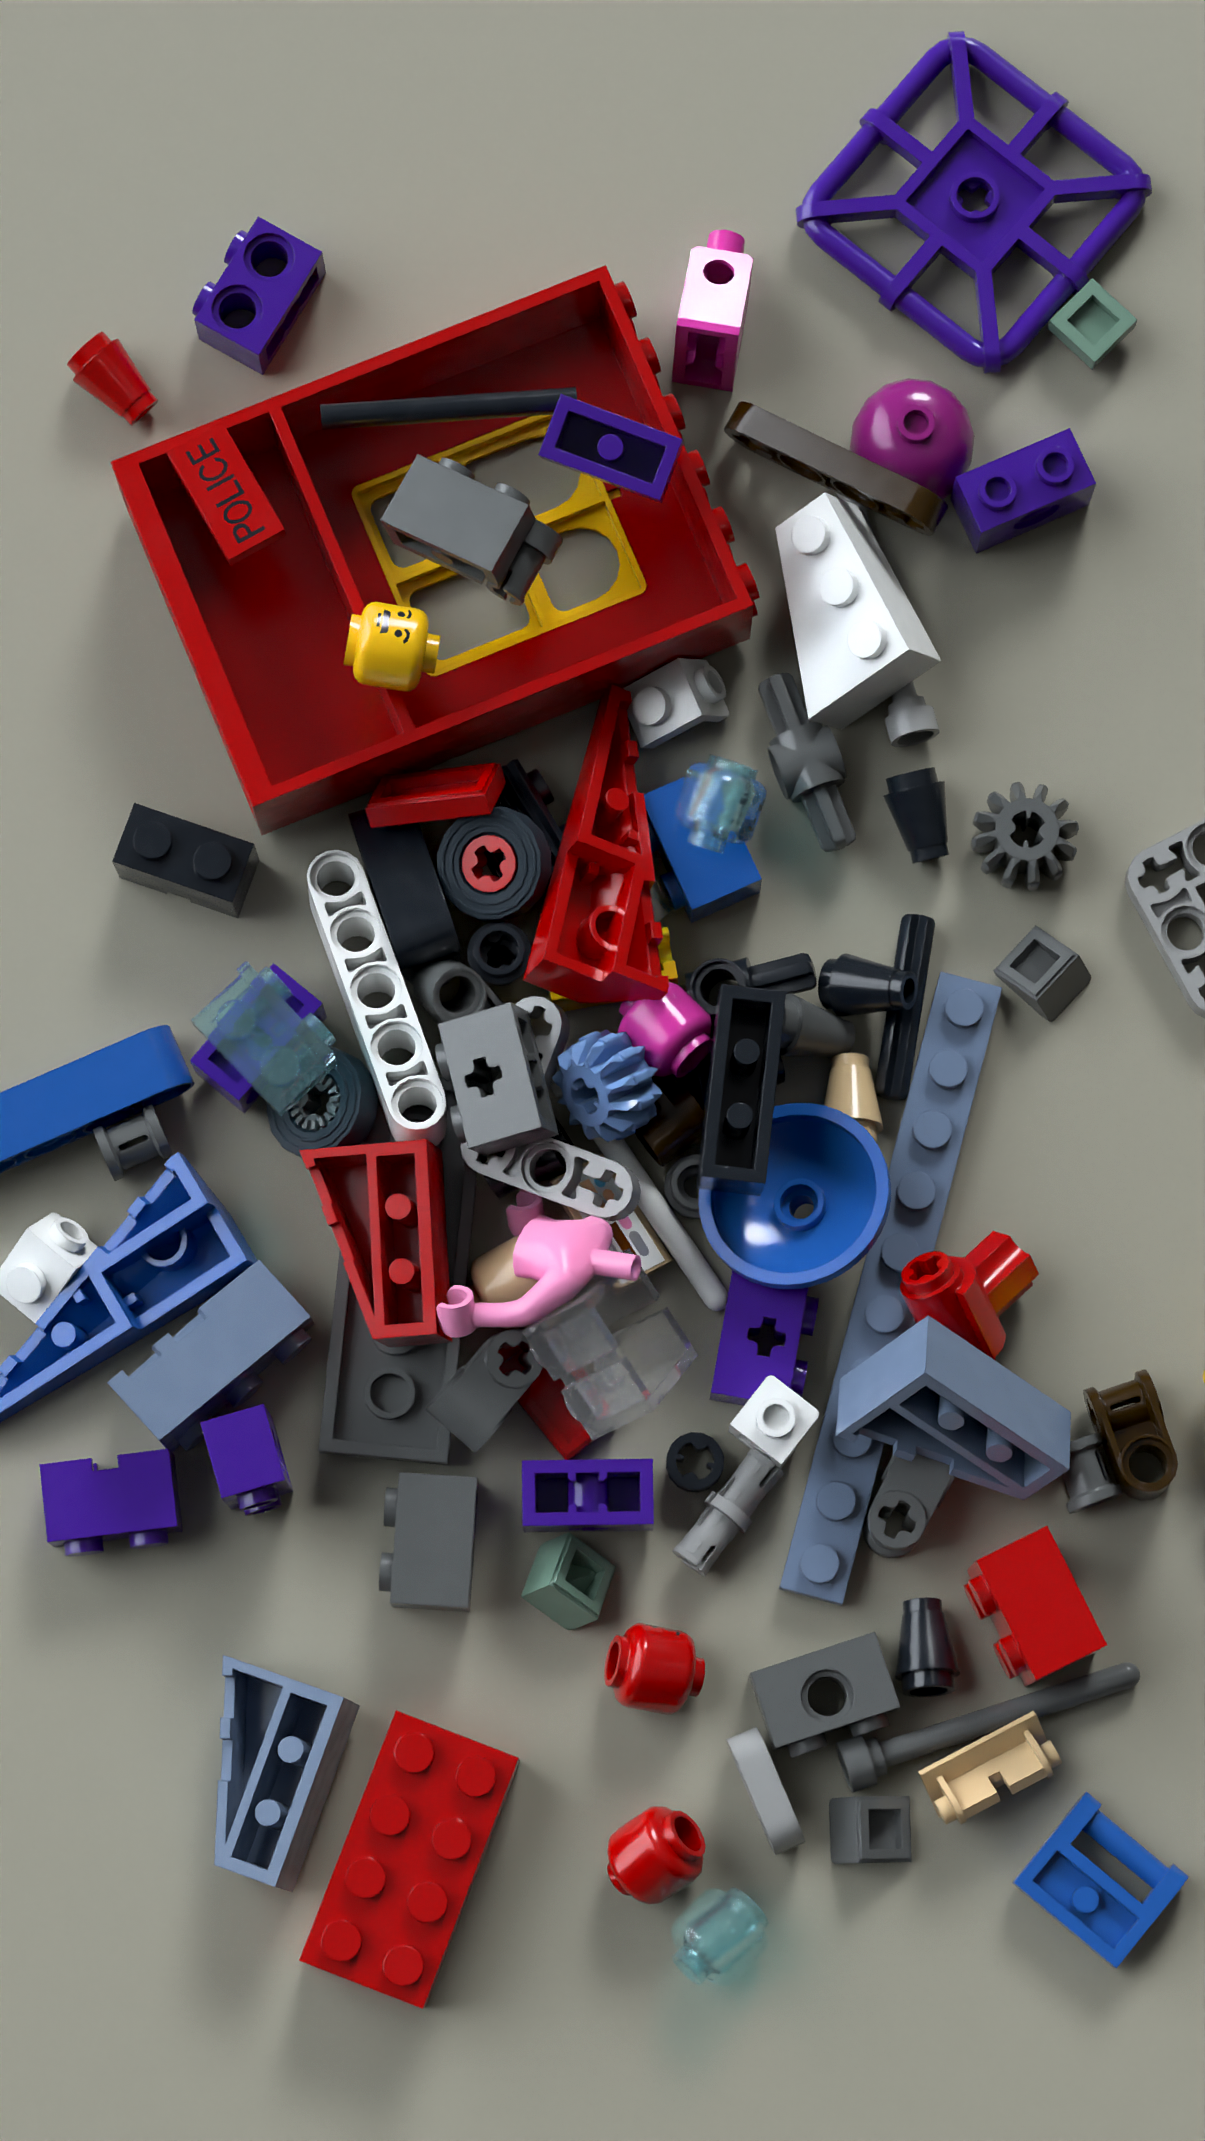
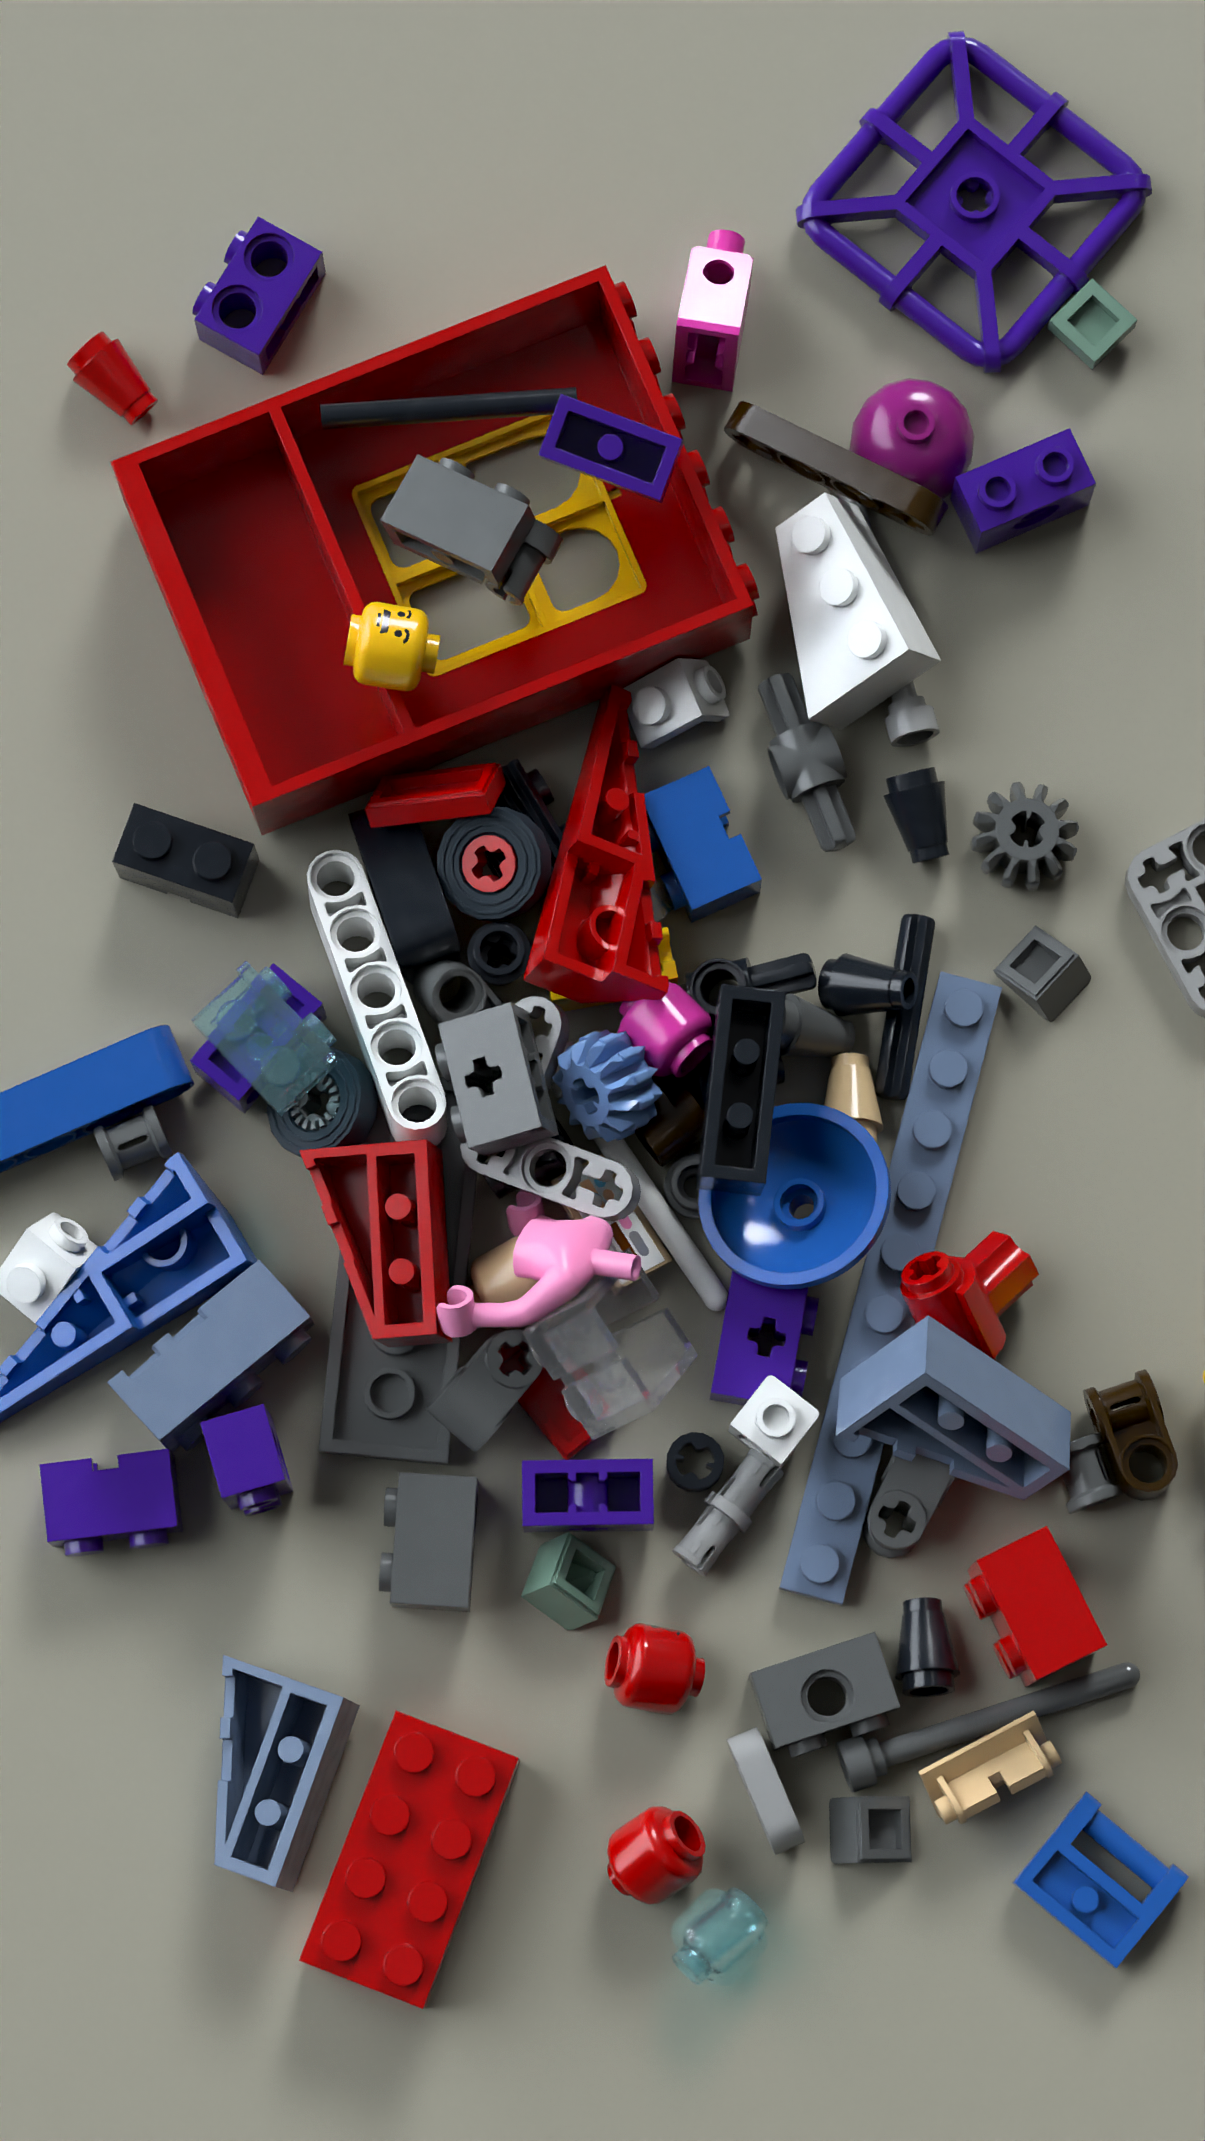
(226, 493): red tile -> none
(720, 803): clear light blue head -> none

